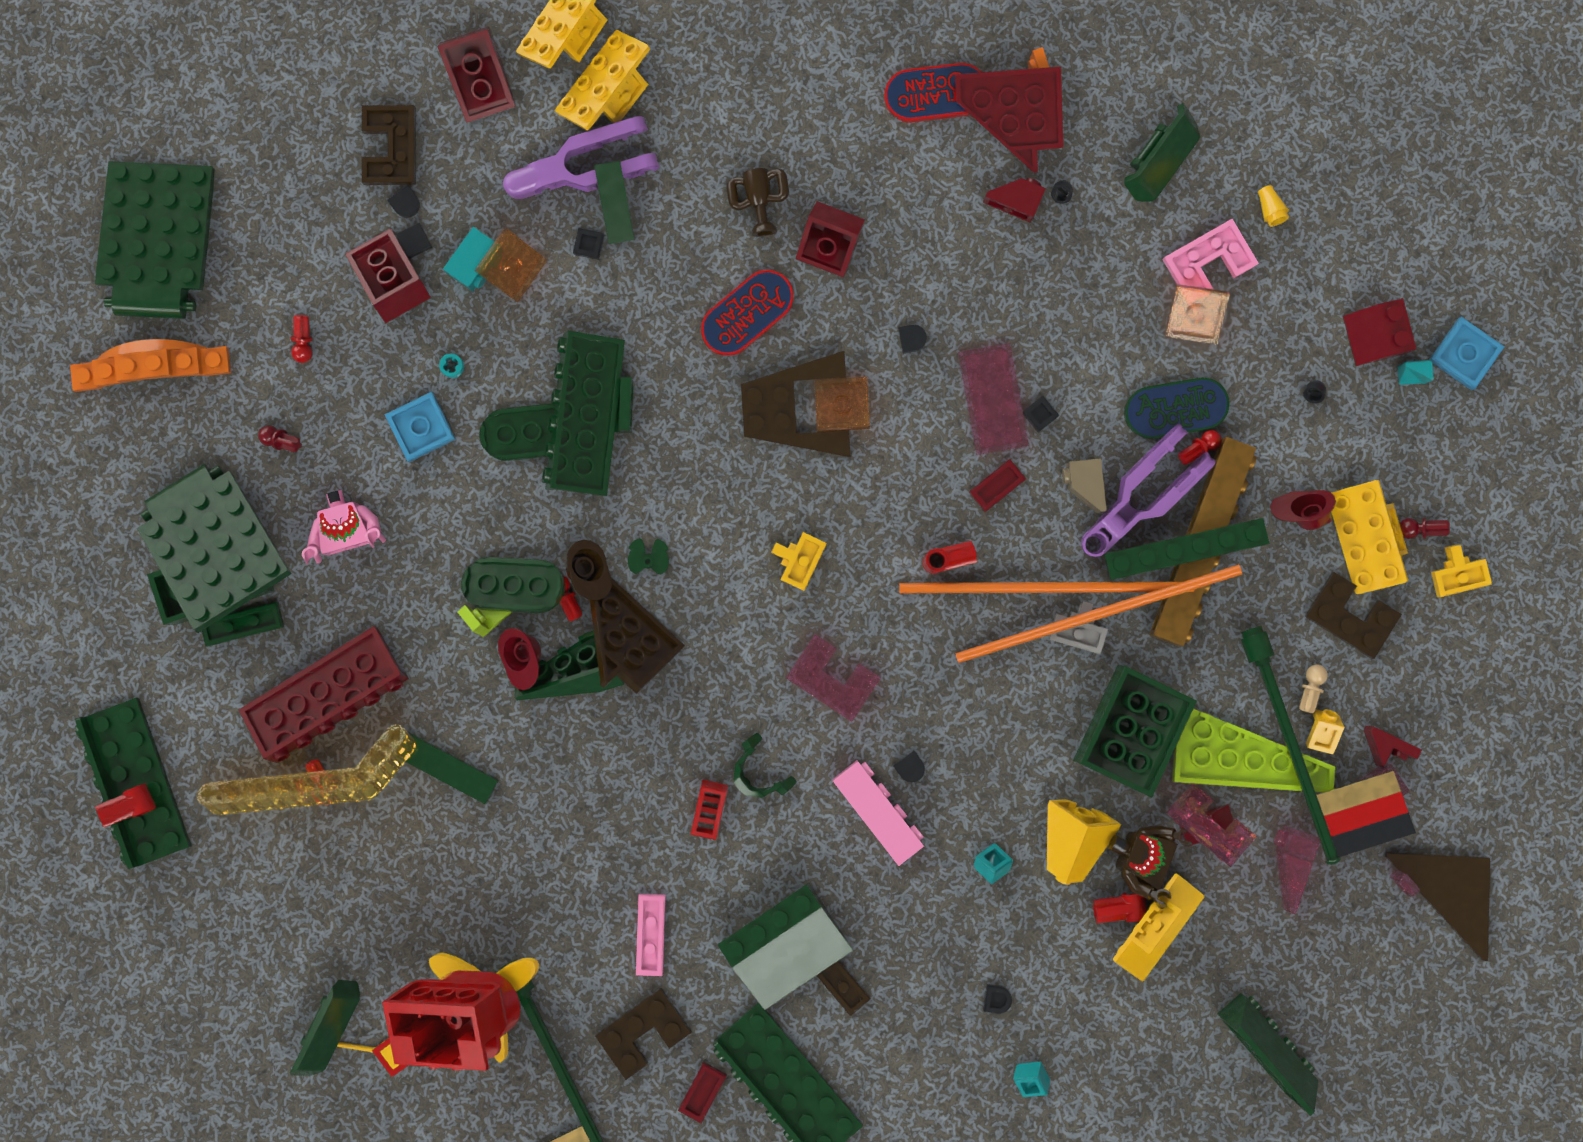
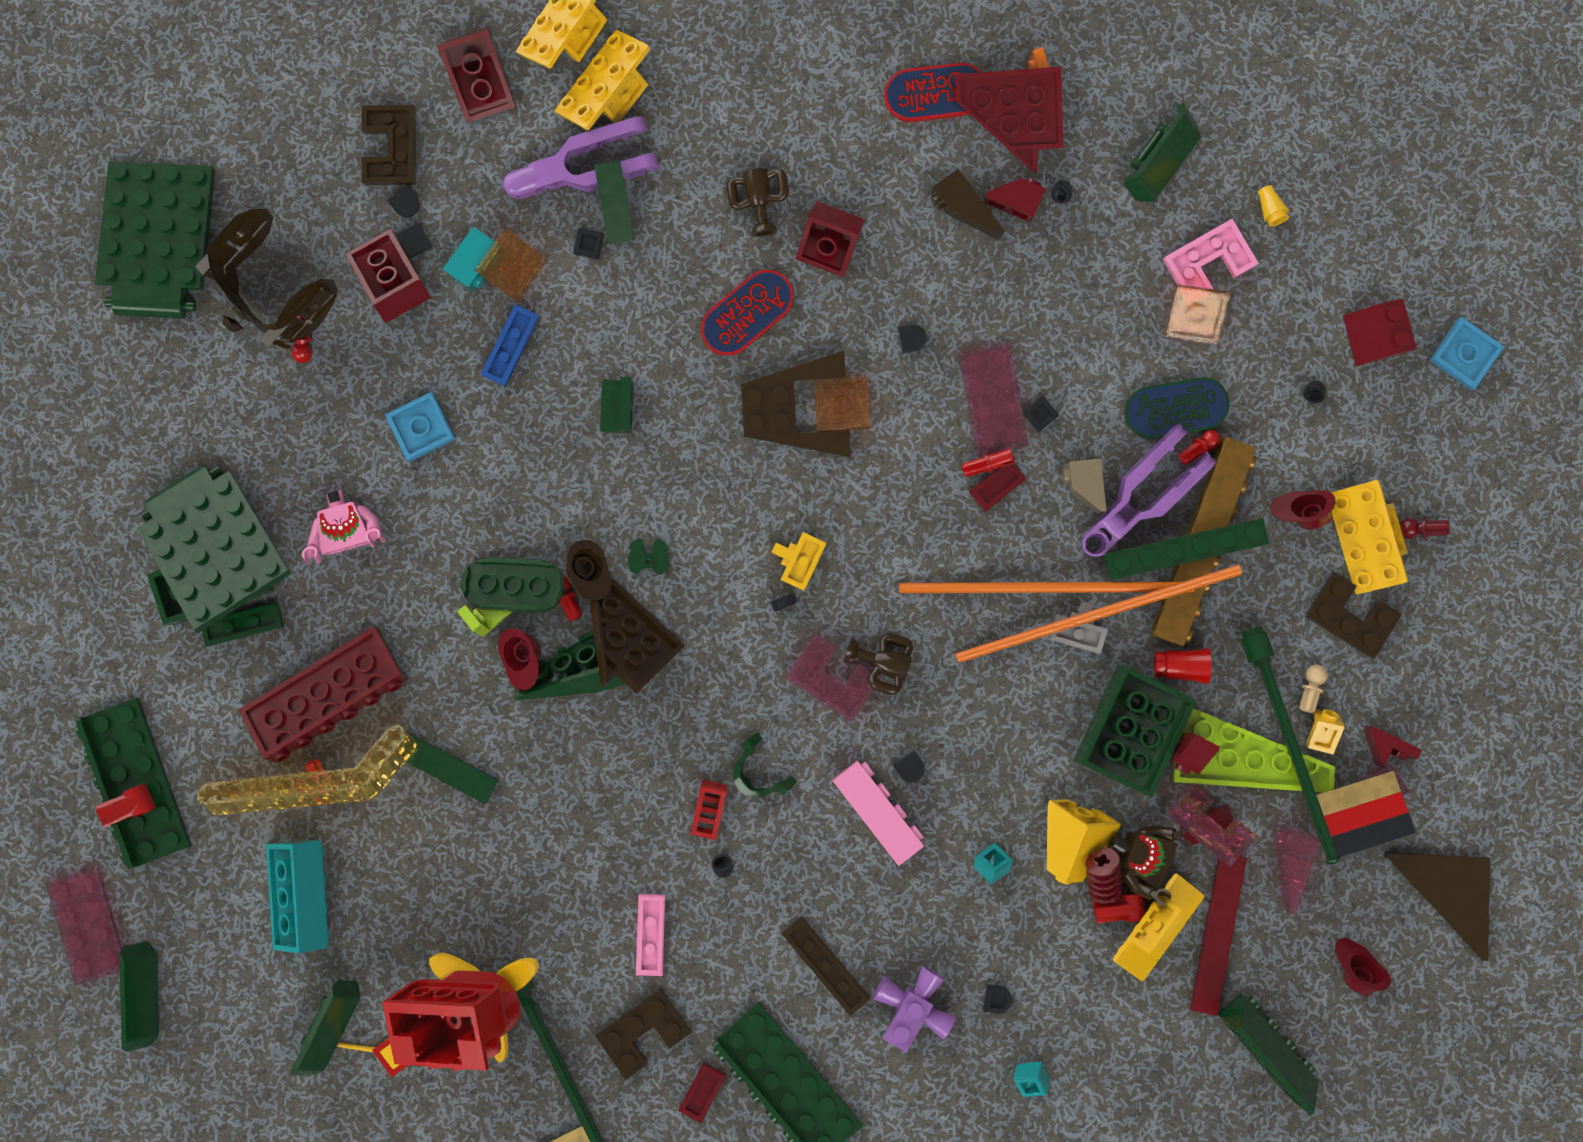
(86, 924): none -> clear pink plate
(138, 996): none -> dark green piece
(149, 361): orange piece -> none
(278, 439): dark red axle -> none
(297, 896): none -> teal slope
(310, 302): none -> dark brown animal
(444, 363): teal bush -> none
(510, 345): none -> blue plate
(517, 433): dark green tile -> none
(583, 413): dark green bracket -> none
(722, 865): none -> black hinge
(784, 602): none -> black tile
(785, 946): slope -> none
(884, 661): none -> dark brown piece
(913, 1009): none -> medium lavender brick
(952, 557): red piece -> none
(963, 203): none -> dark brown slope
(989, 462): none -> red axle
(1104, 876): none -> dark red piece
(1184, 665): none -> red plant
(1193, 753): none -> dark red slope
(1217, 937): none -> dark red tile
(1361, 970): none -> dark red piece
(1405, 883): clear pink tile -> none
(1415, 372): teal slope -> none
(1460, 573): yellow hinge -> none

